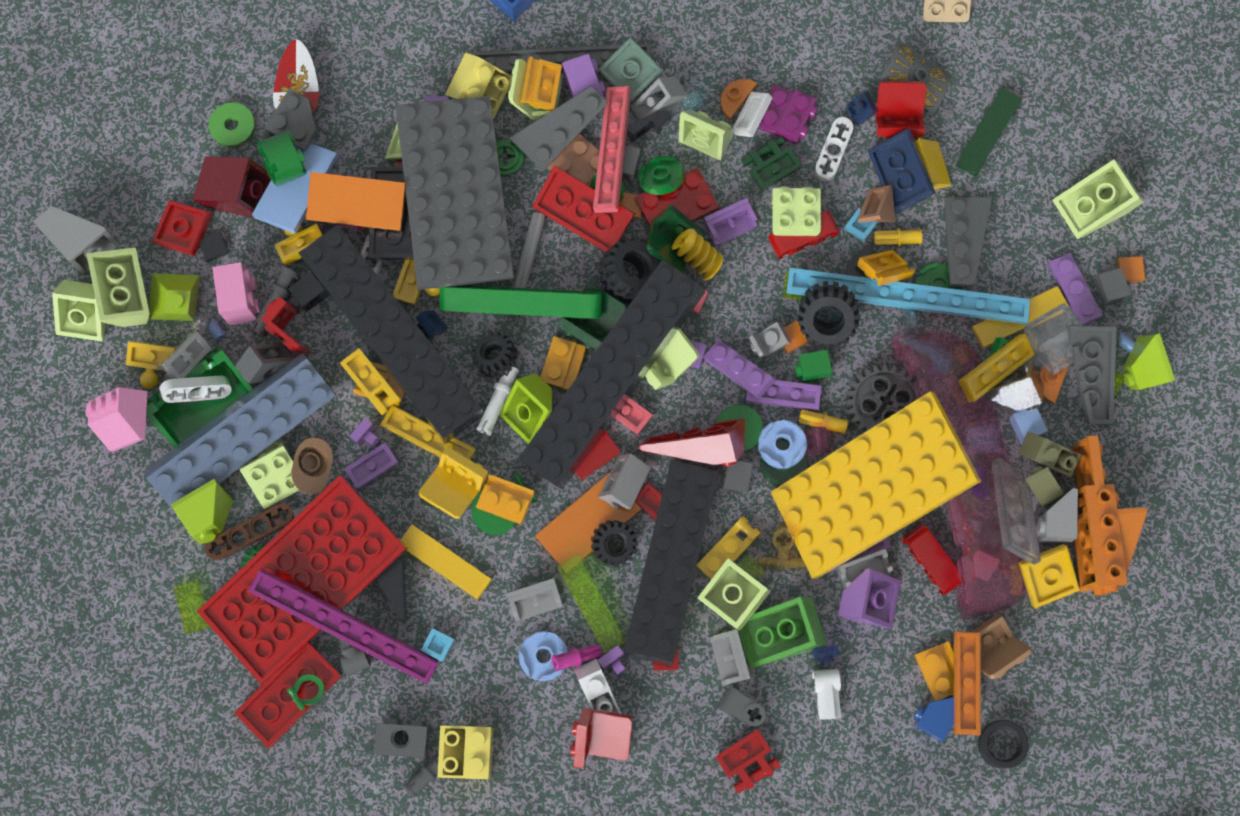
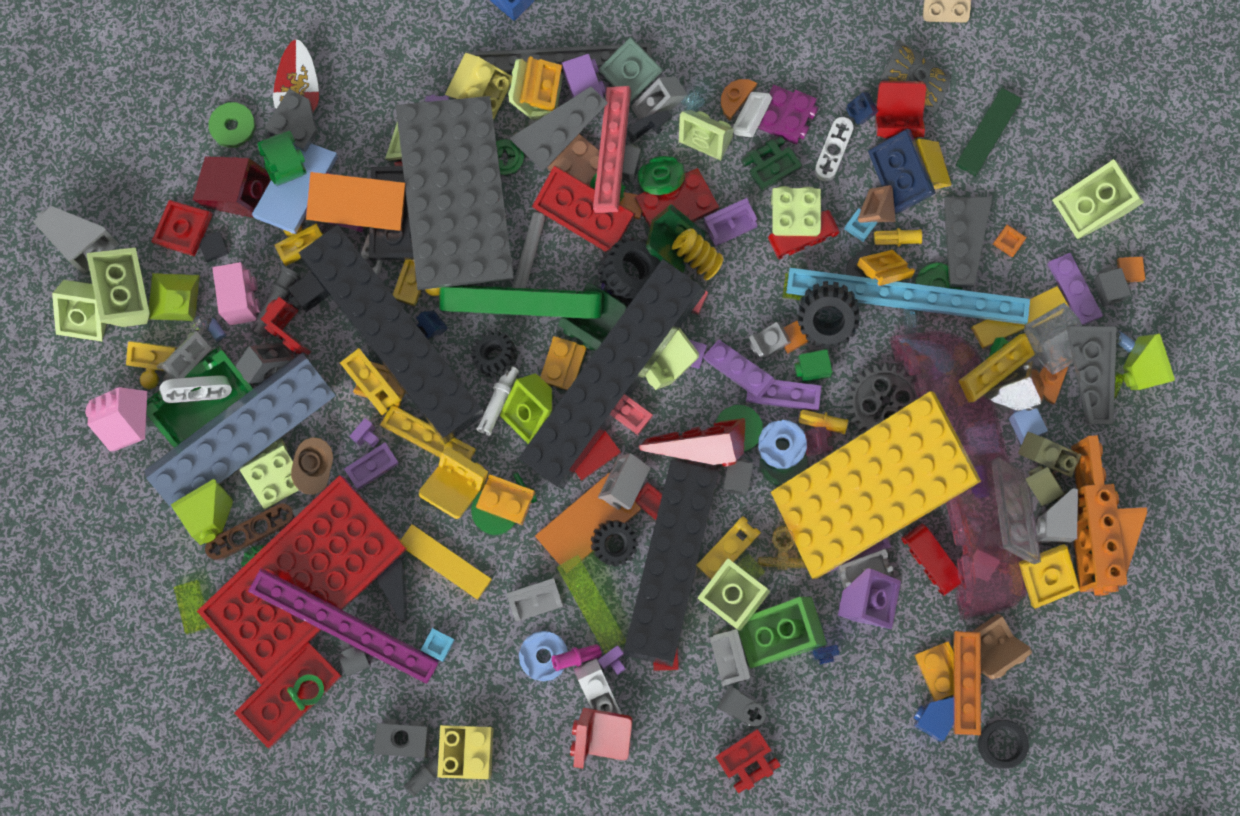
(827, 689): white piece -> none
(1009, 240): none -> orange tile

